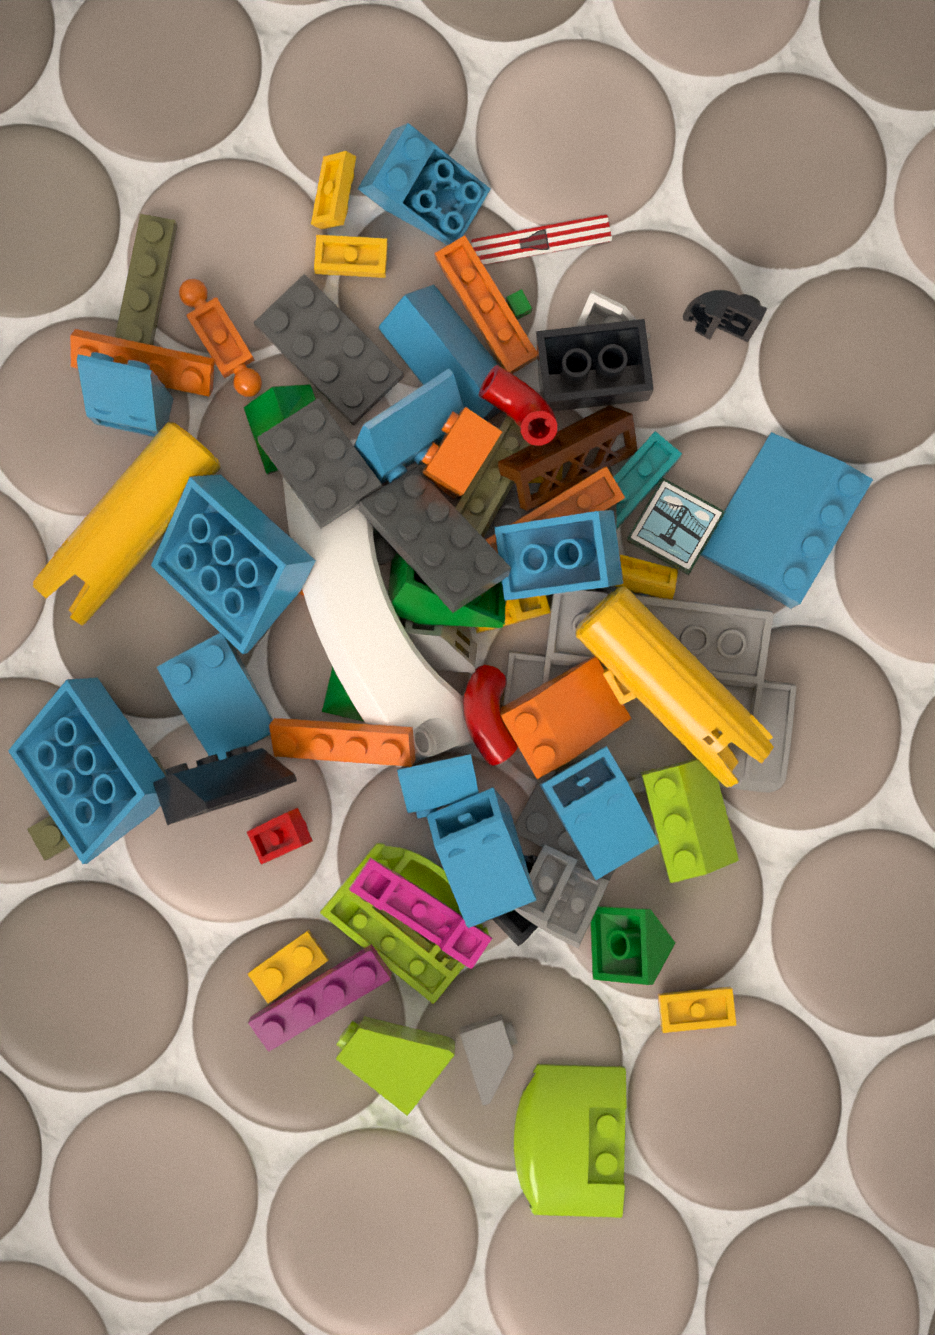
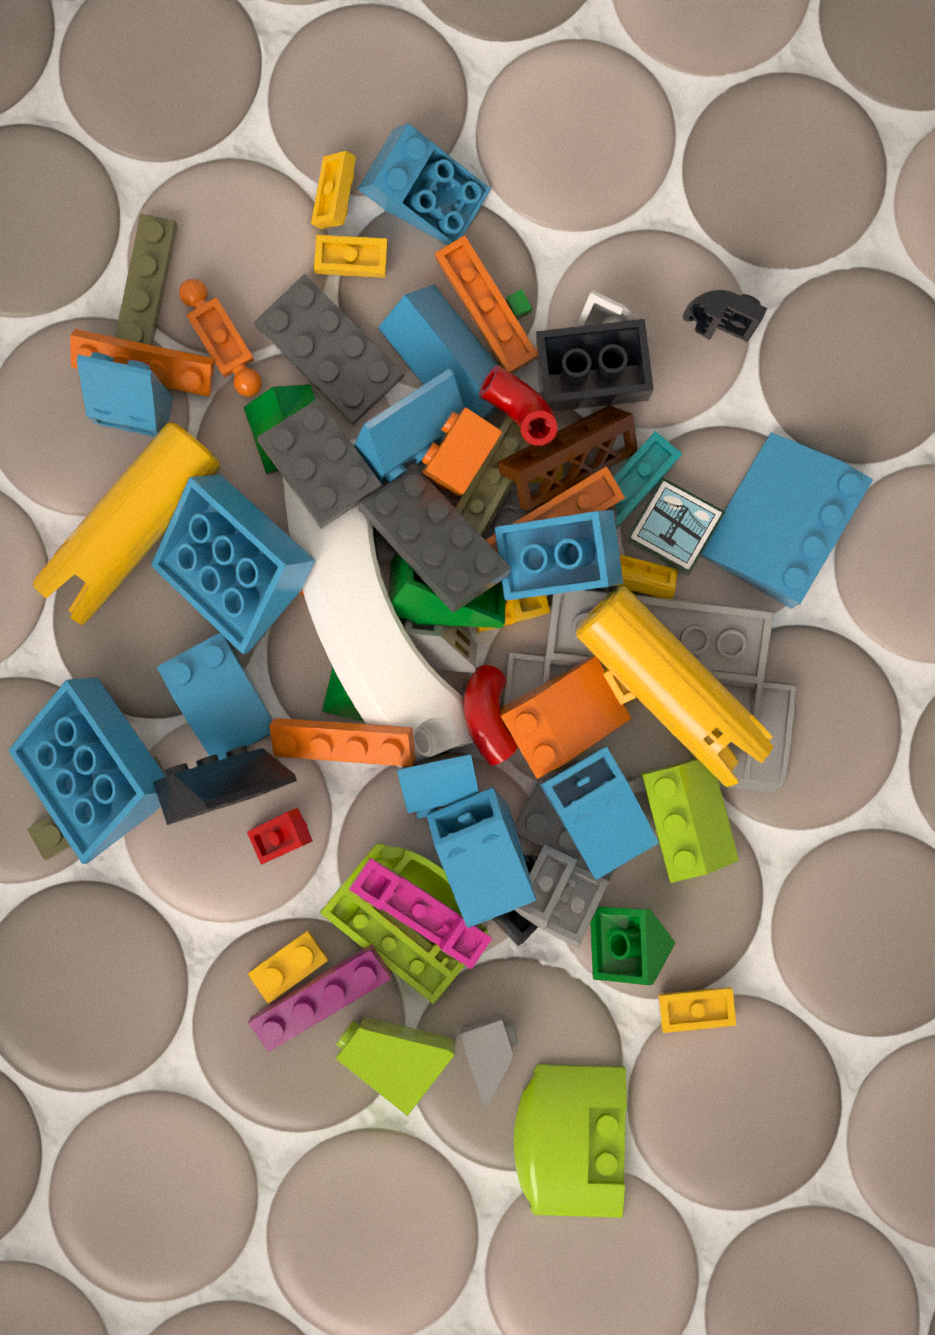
(542, 239): sticker -> none

